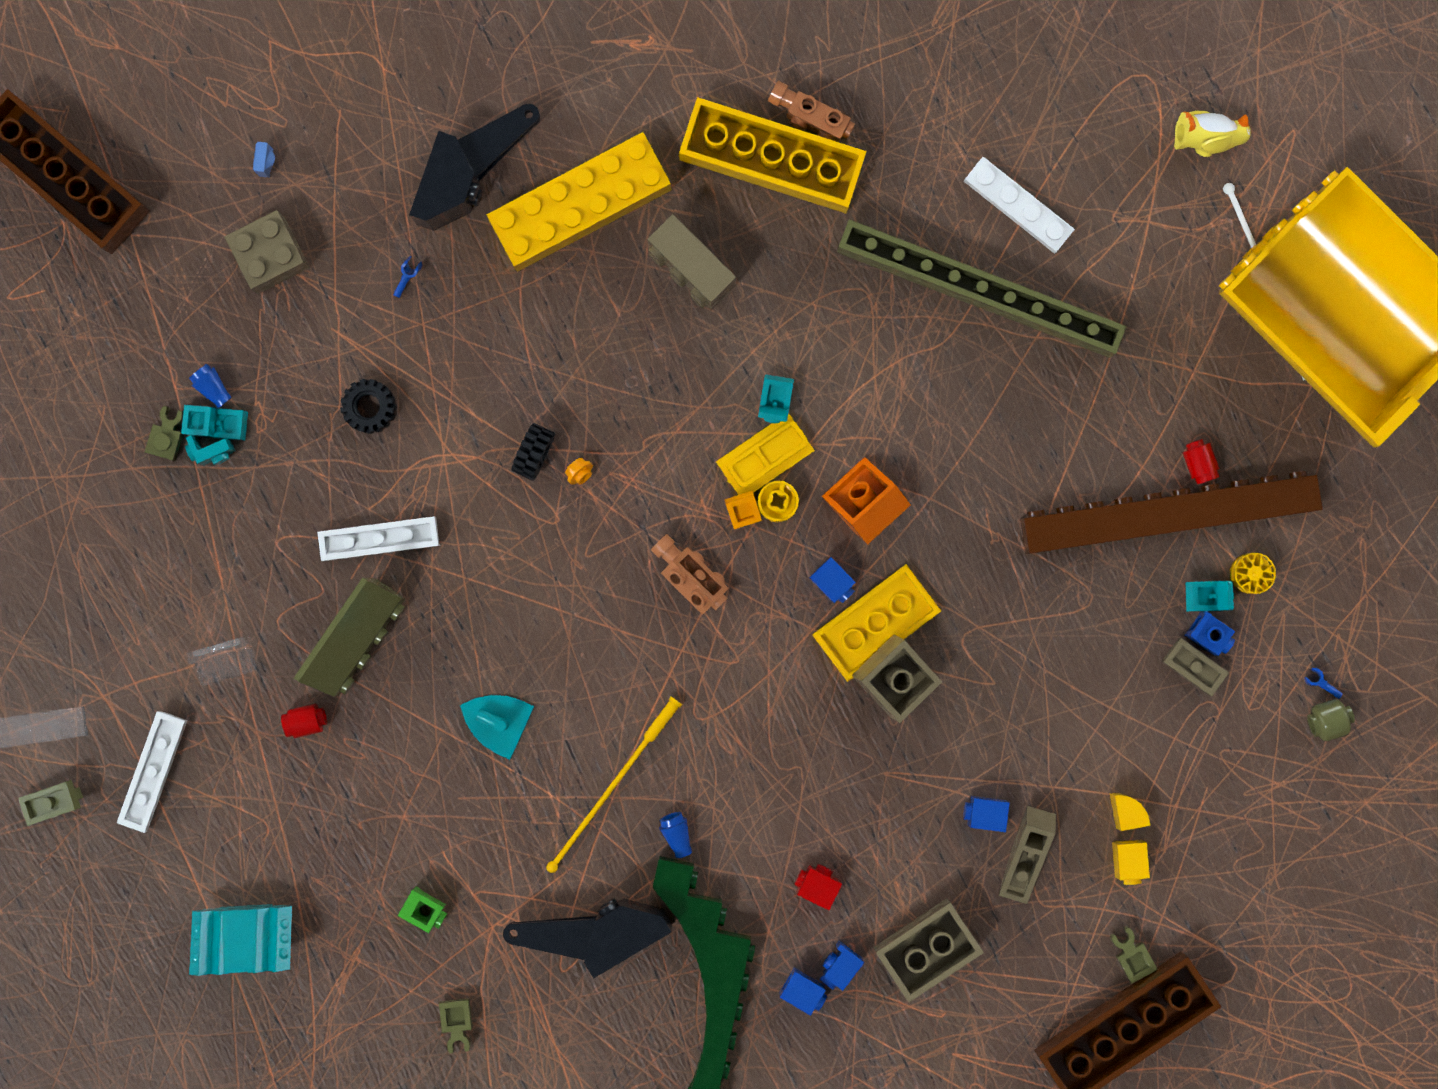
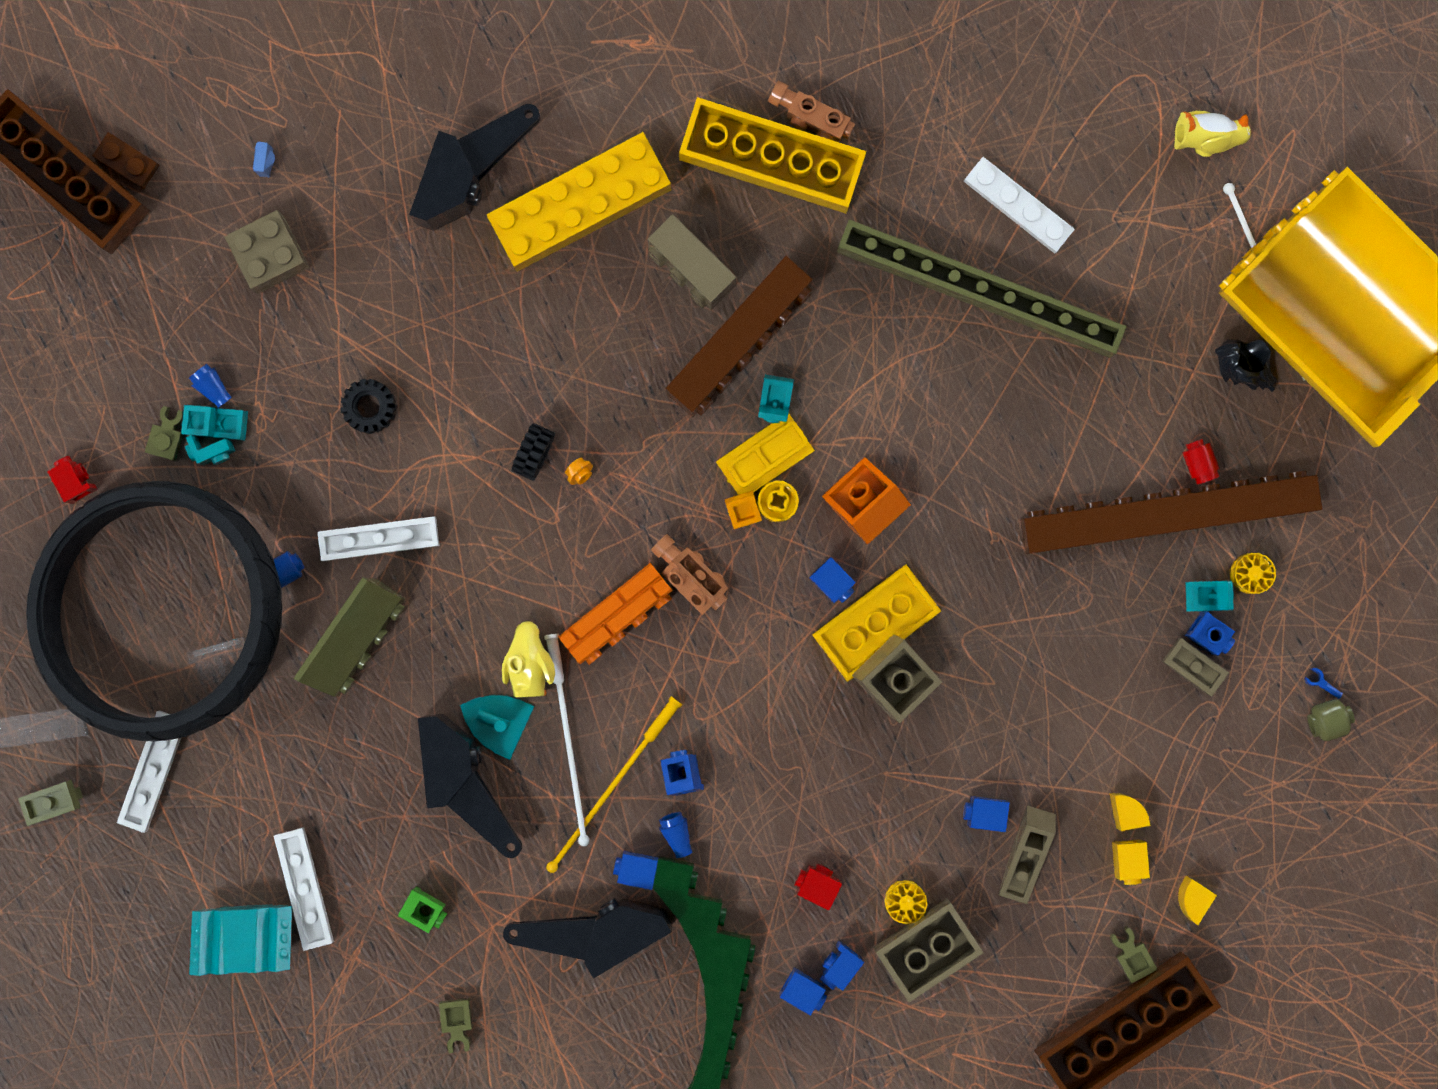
(47, 590): none -> black tyre
(71, 480): none -> red brick
(125, 160): none -> reddish brown plate
(288, 568): none -> blue brick
(303, 721): red brick -> none
(303, 889): none -> white plate
(407, 274): blue hand -> none
(452, 780): none -> black slope
(527, 663): none -> light yellow animal
(554, 652): none -> white piece
(616, 613): none -> orange brick
(636, 870): none -> blue brick
(672, 773): none -> blue brick
(739, 336): none -> reddish brown brick
(905, 901): none -> yellow wheel
(1194, 899): none -> yellow brick
(1246, 363): none -> black hair

